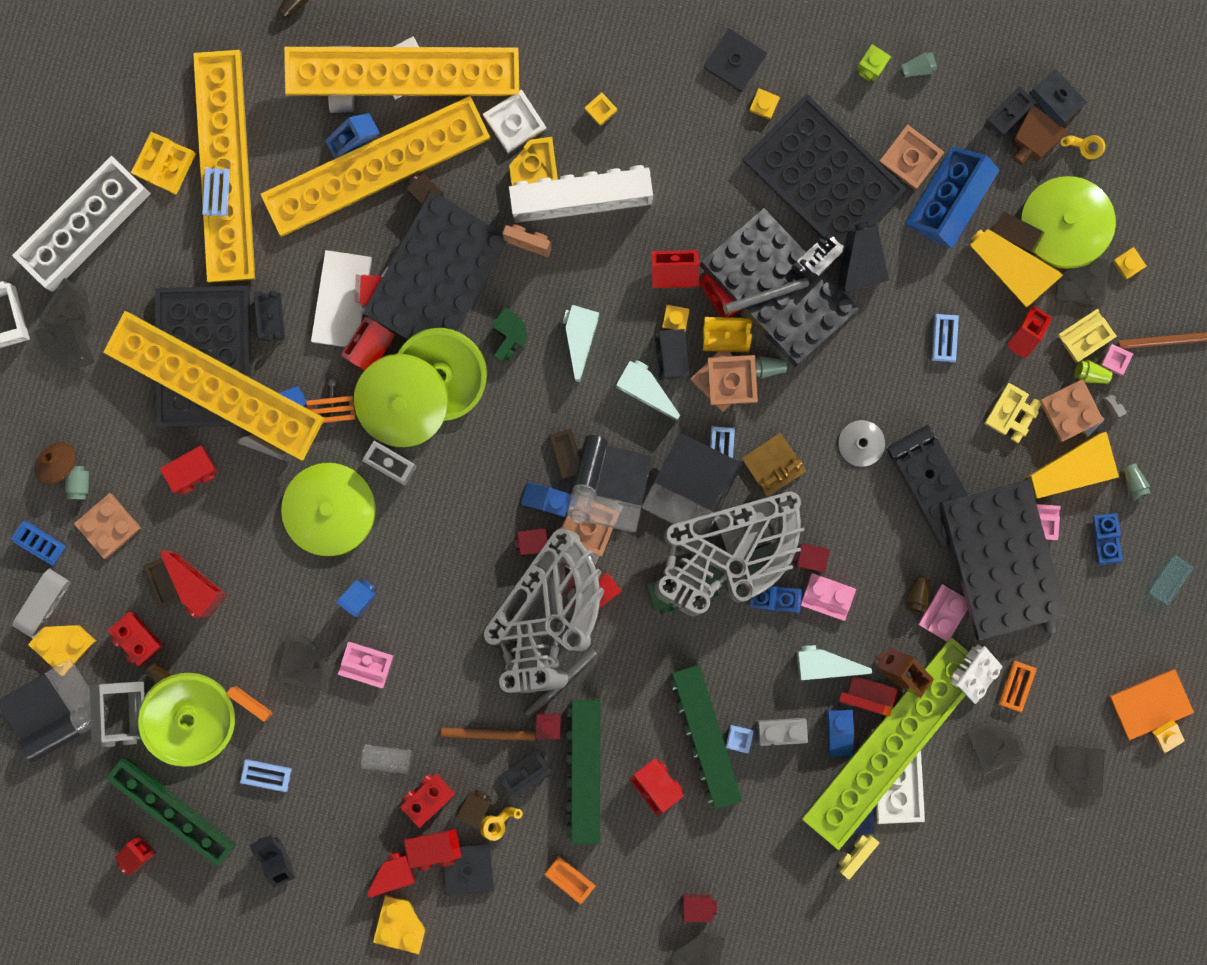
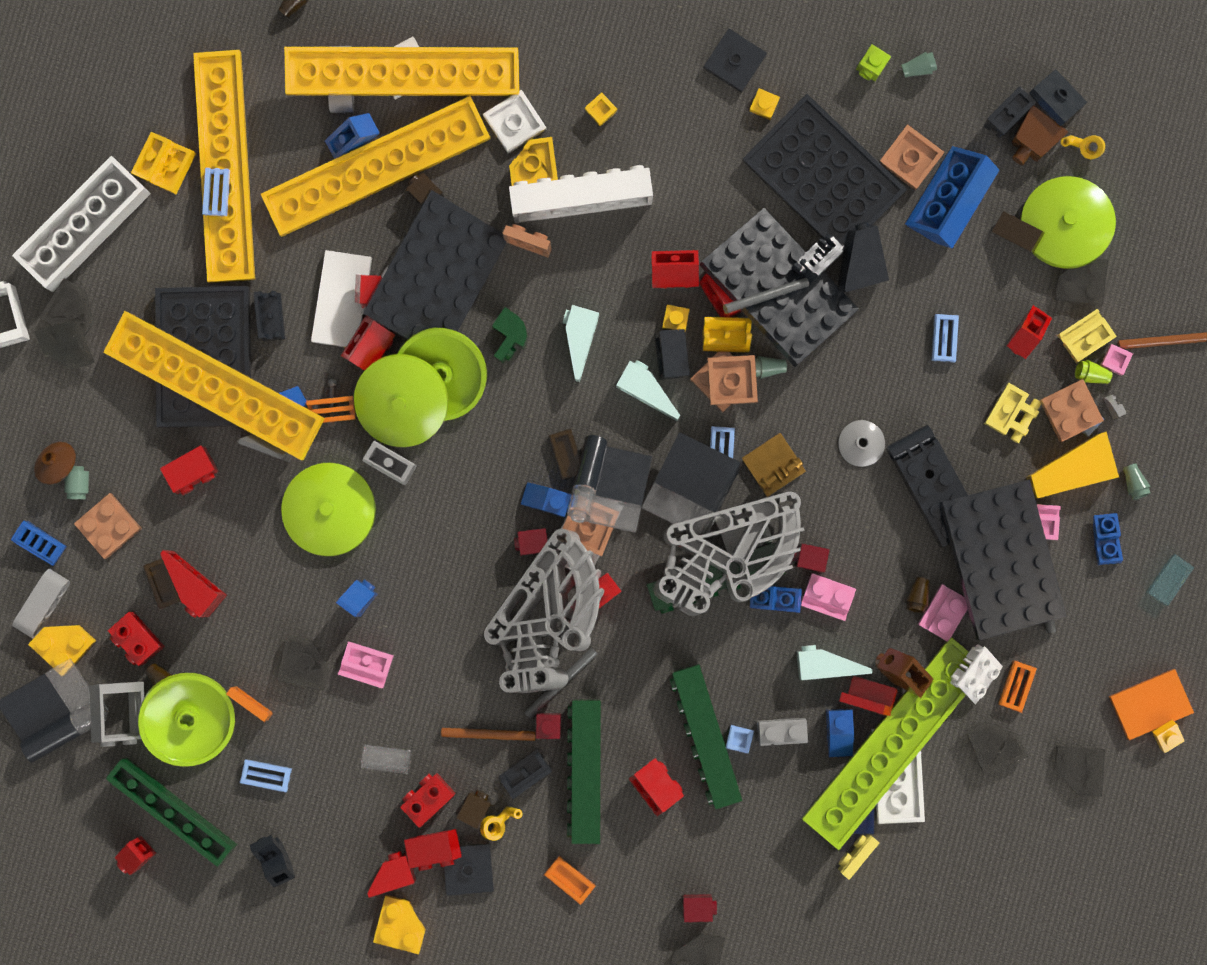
(1016, 268): yellow slope -> none
(1129, 263): yellow plate -> none

